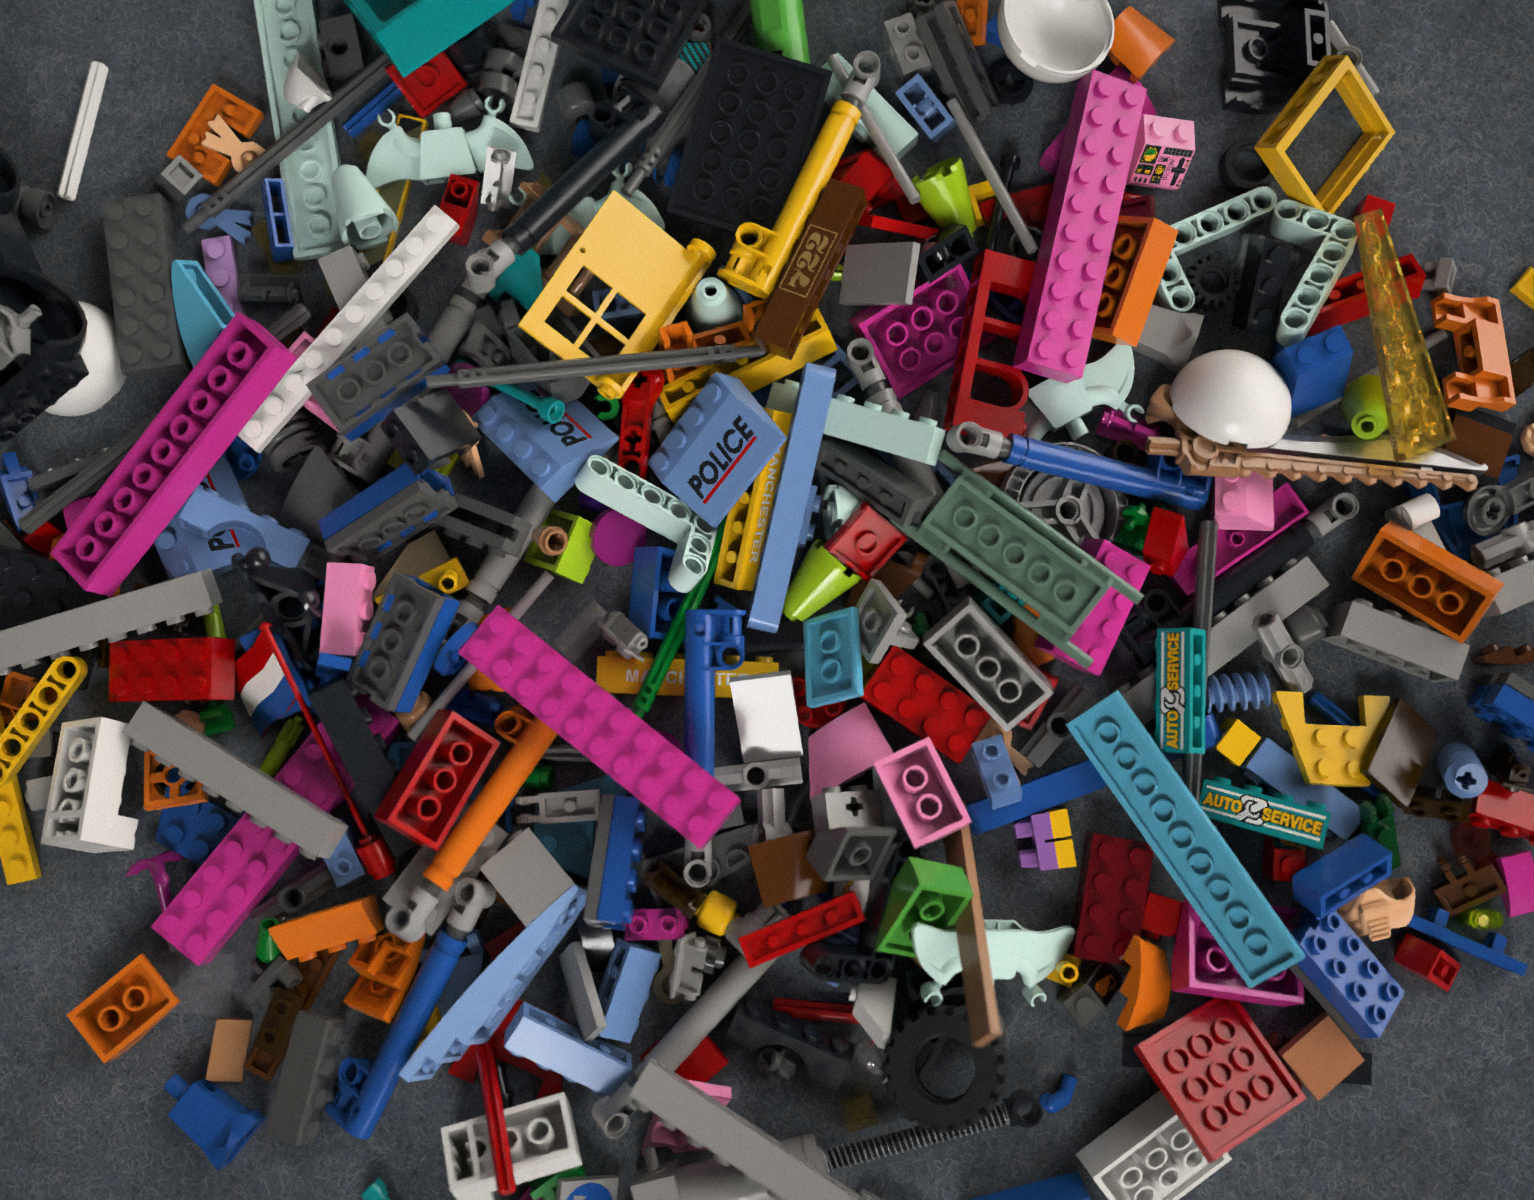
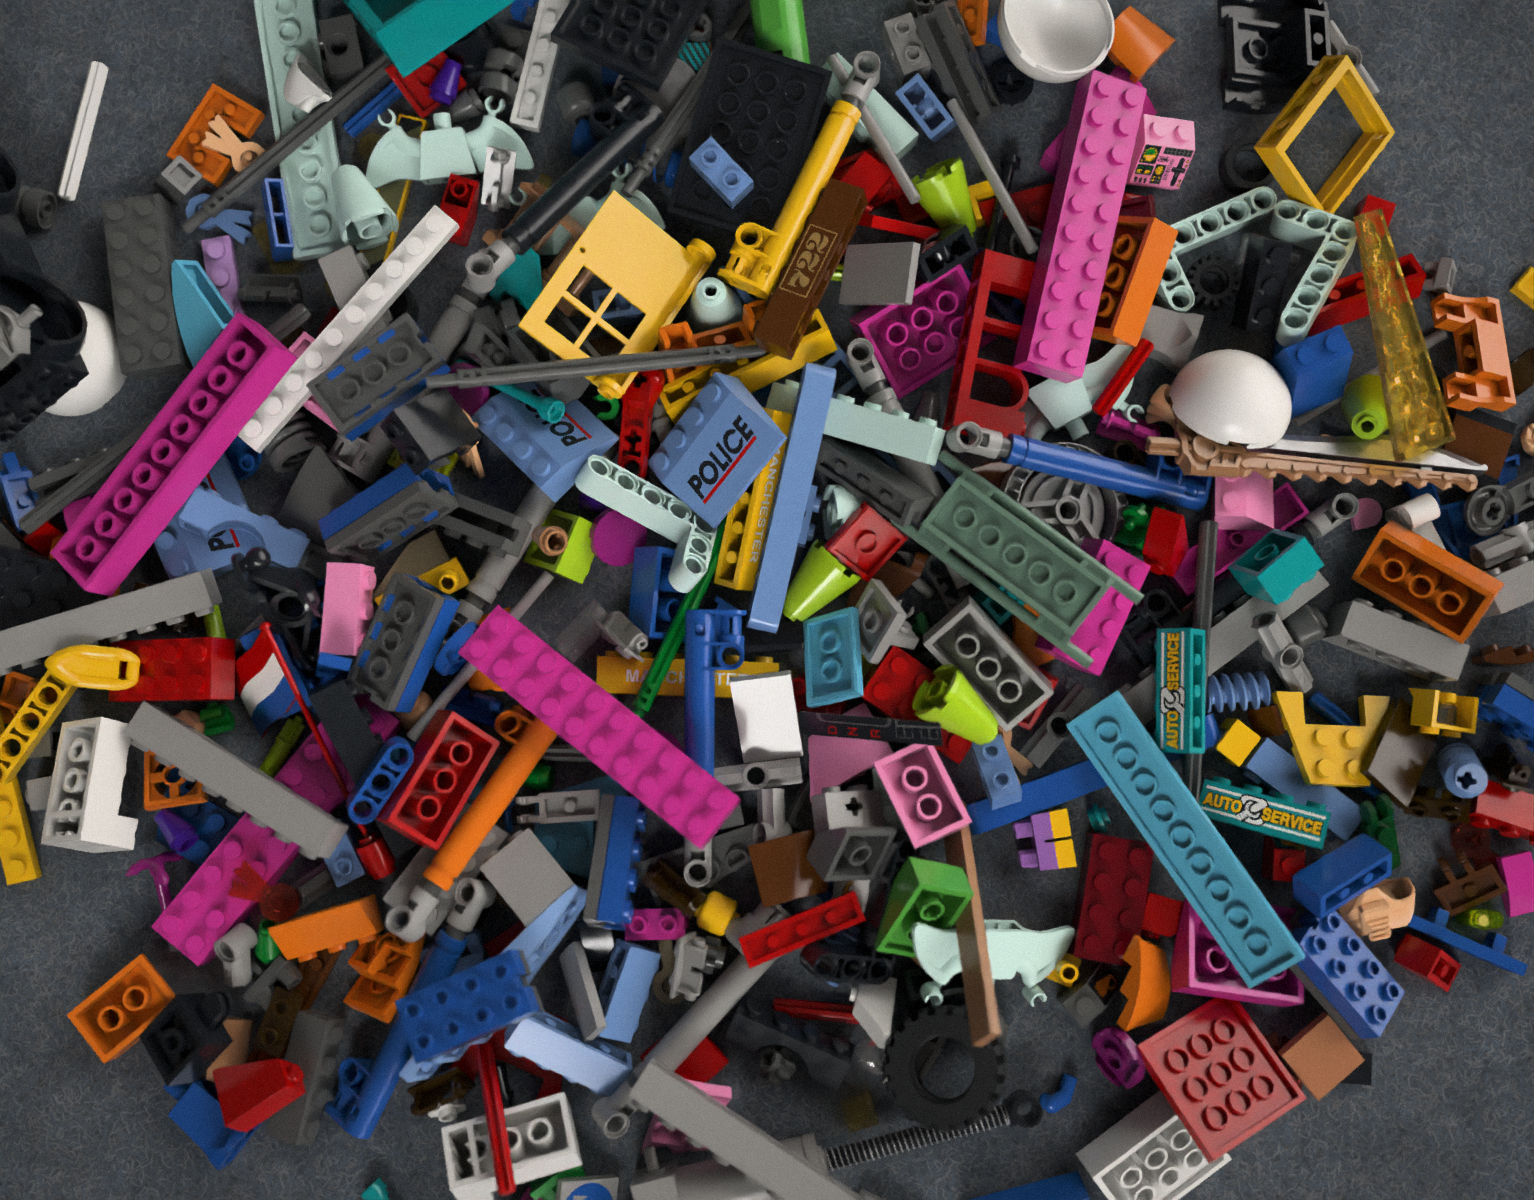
(94, 667): none -> yellow piece
(177, 831): none -> dark purple cone
(189, 1035): none -> black brick
(234, 951): none -> light grey piece
(256, 1091): none -> red slope
(276, 901): none -> clear red piece
(374, 794): none -> blue beam
(441, 1088): none -> dark brown hinge
(445, 84): none -> dark purple cone
(448, 1111): none -> white plate
(468, 1006): none -> blue piece
(721, 172): none -> medium blue brick
(870, 728): none -> black sticker
(955, 705): none -> lime cone
(1098, 818): none -> teal plate
(1118, 1057): none -> magenta tile
(1123, 377): none -> red axle
(1266, 721): none -> reddish brown slope
(1276, 566): none -> teal brick
(1368, 514): none -> bright pink tile
(1444, 712): none -> yellow window

